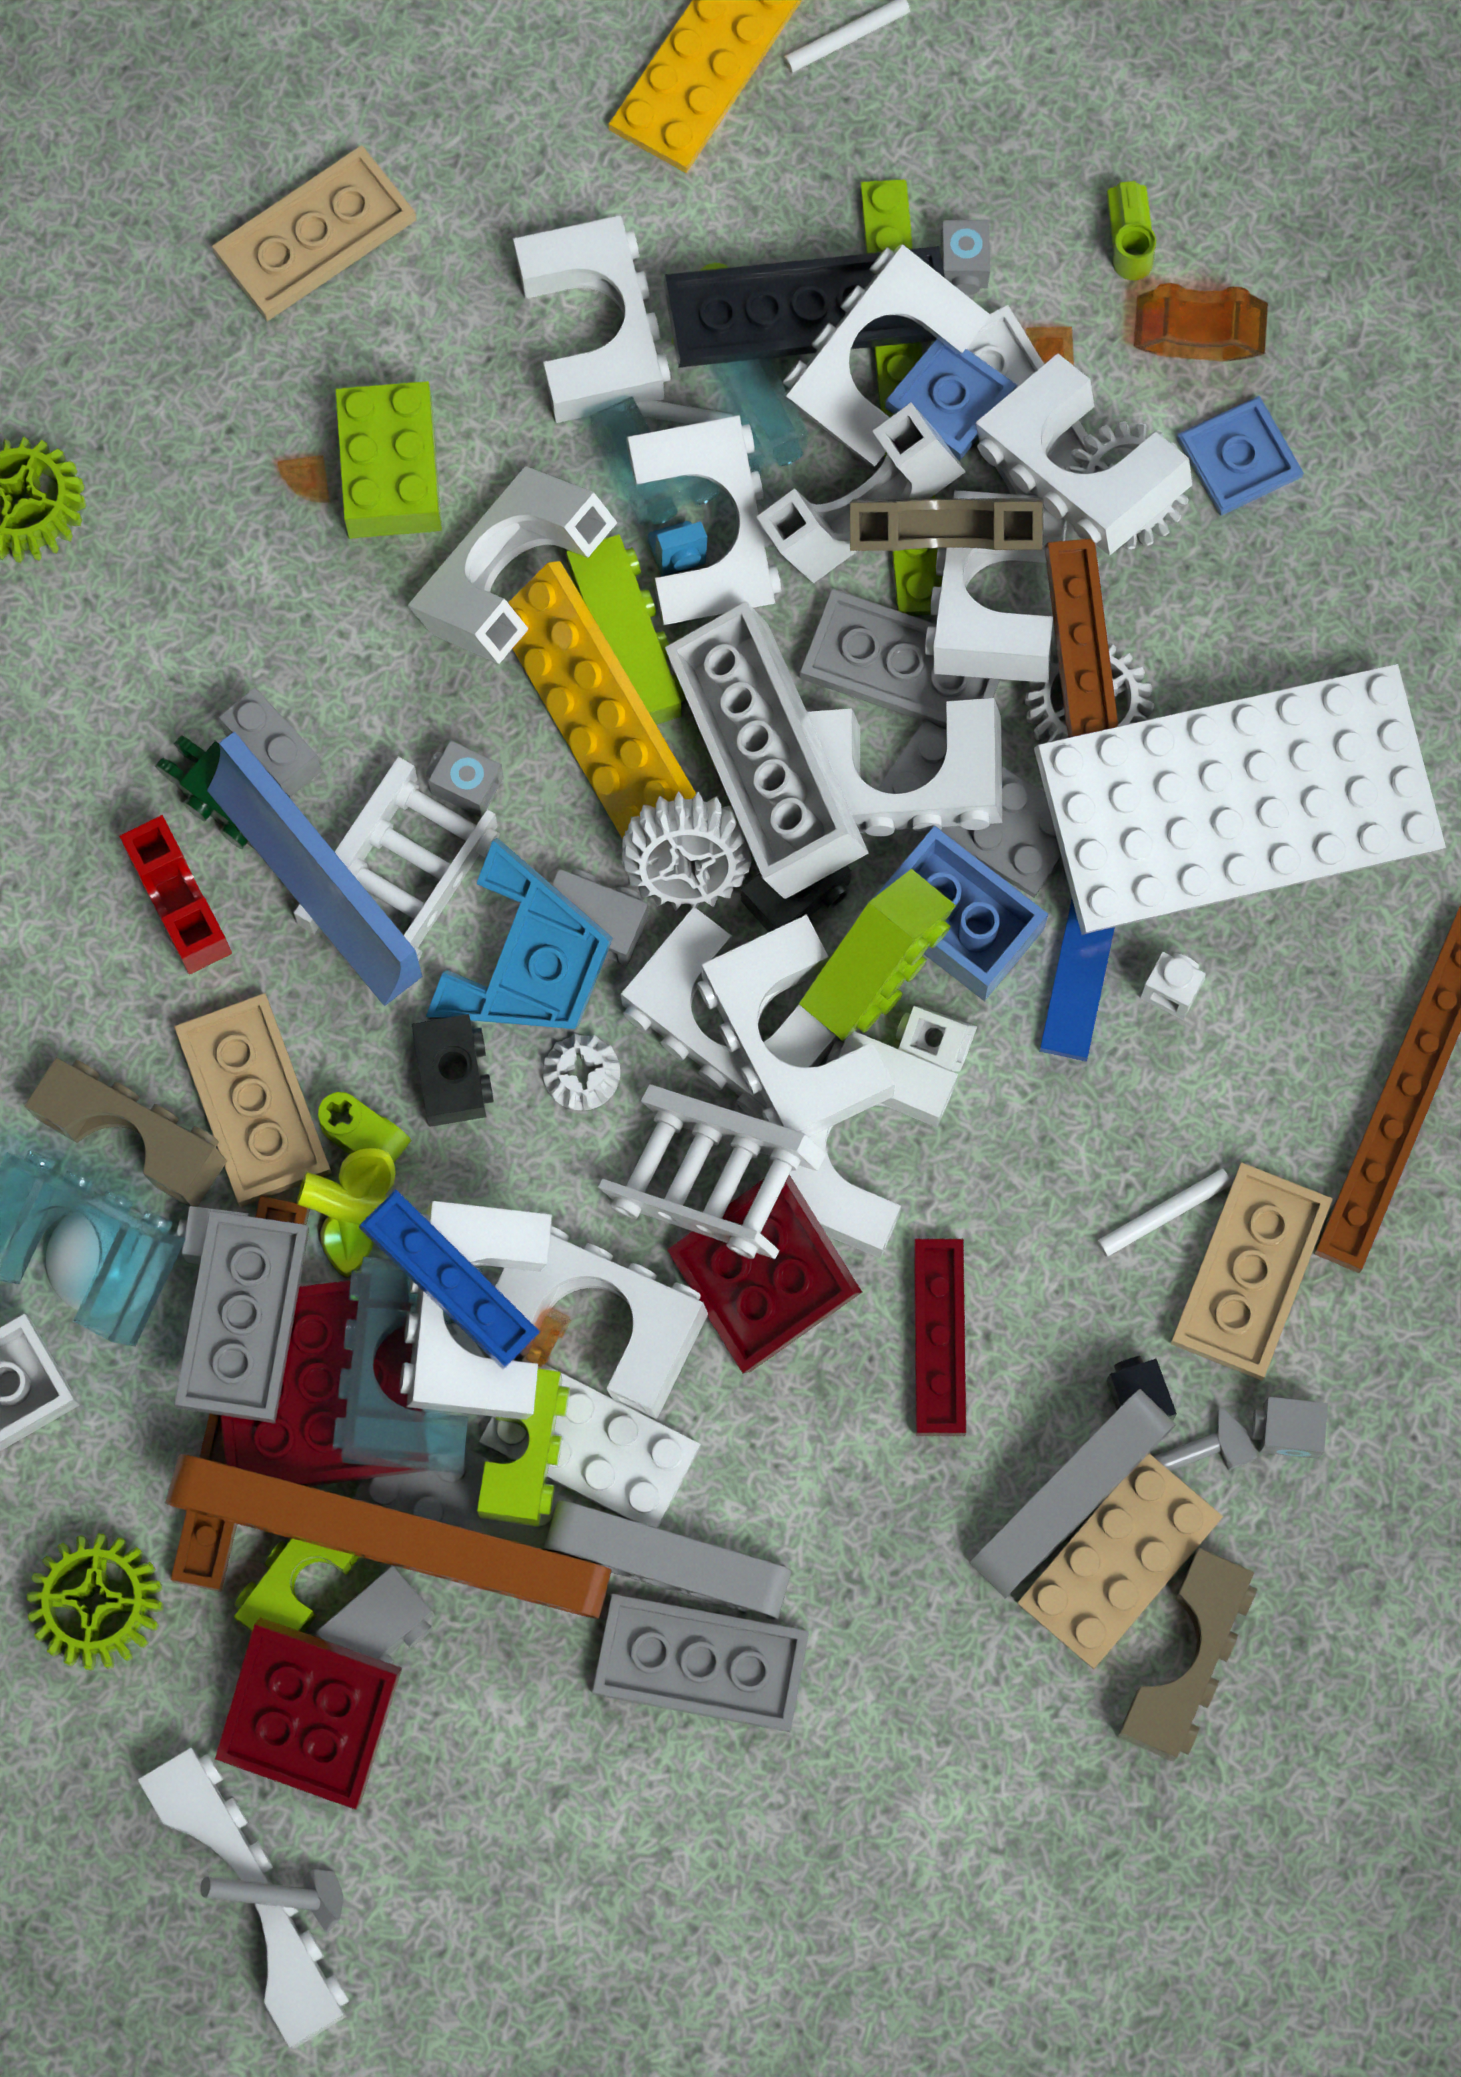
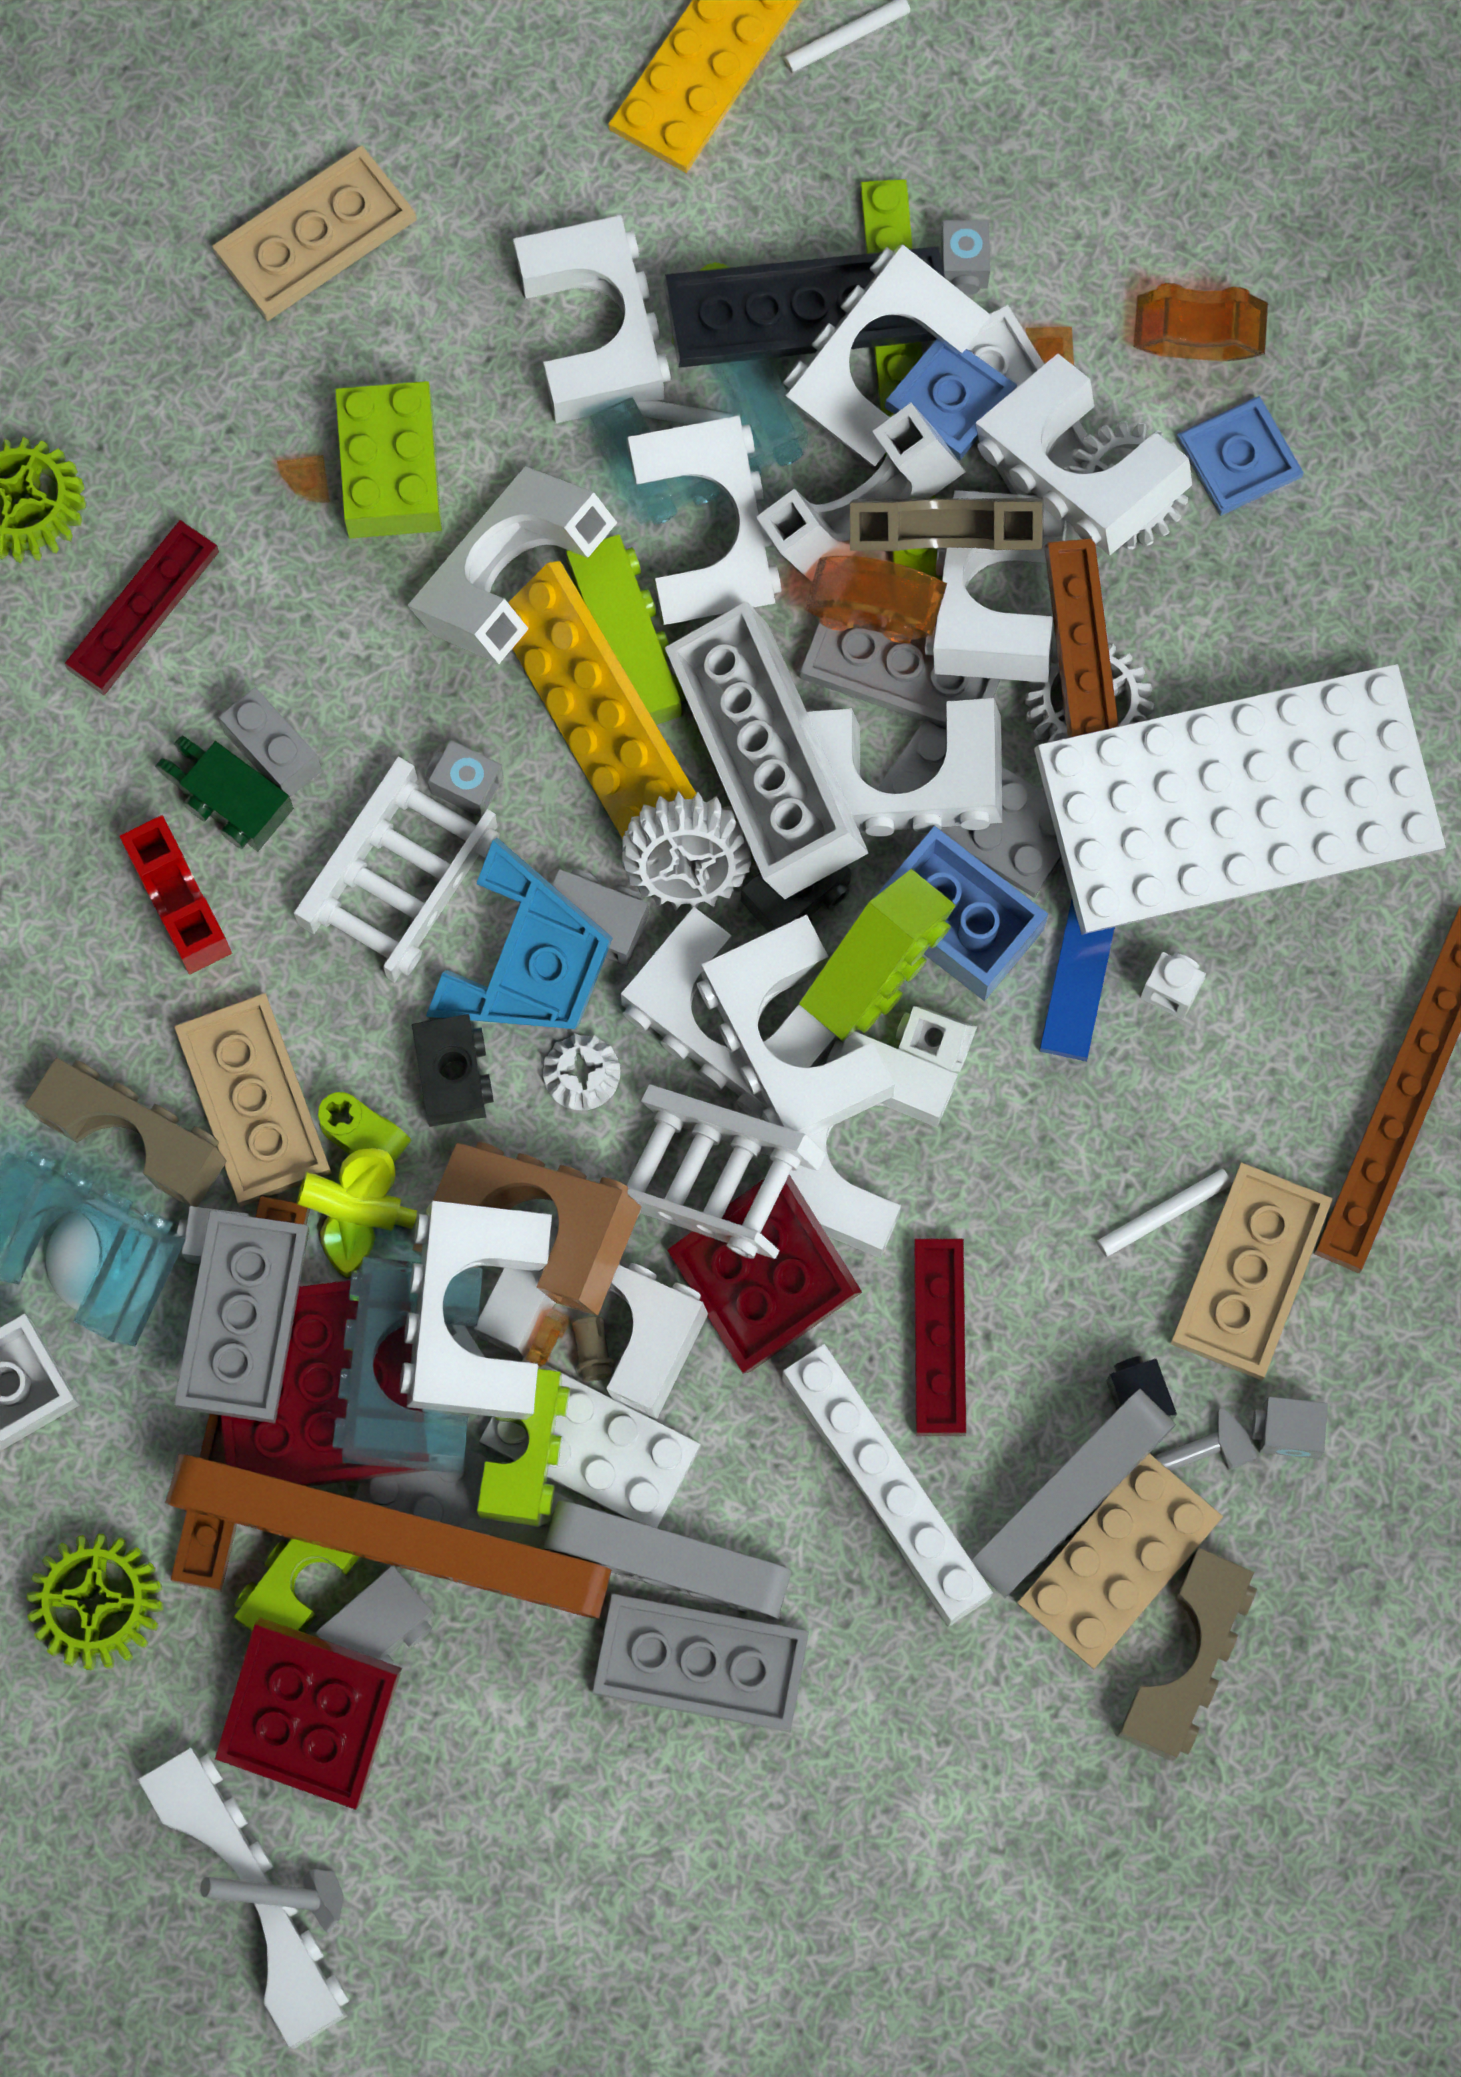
(142, 607): none -> dark red plate
(313, 872): medium blue arch -> none
(449, 1279): blue tile -> none
(592, 1216): none -> medium nougat arch
(592, 1349): none -> dark tan pin
(678, 547): dark azure bracket -> none
(875, 597): none -> clear orange brick
(887, 1484): none -> white arch
(1131, 229): lime piece -> none

